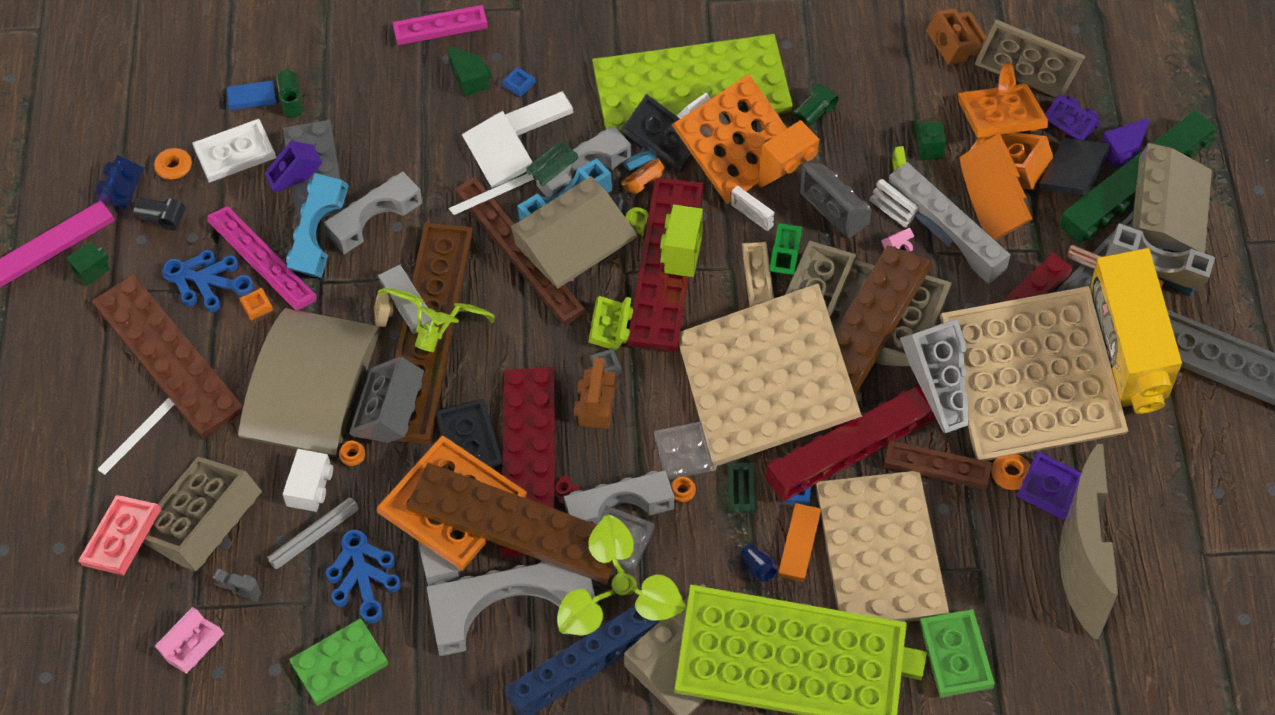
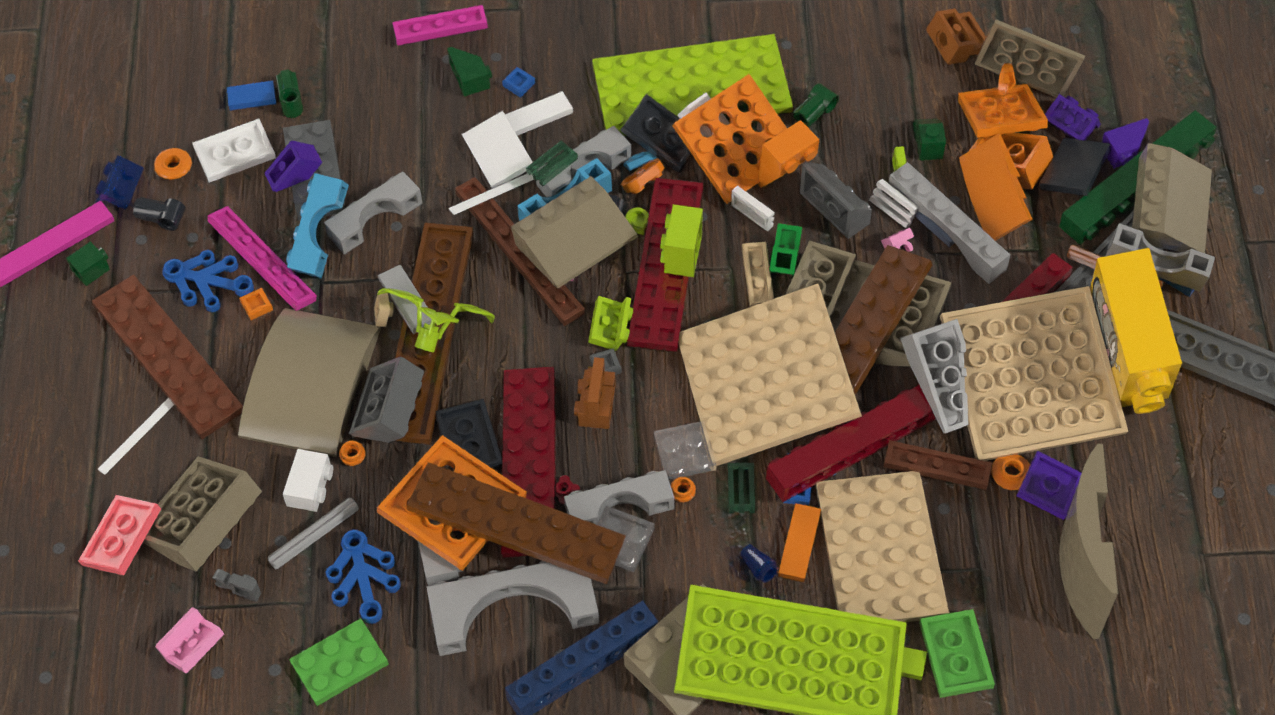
(657, 599): lime plant -> none

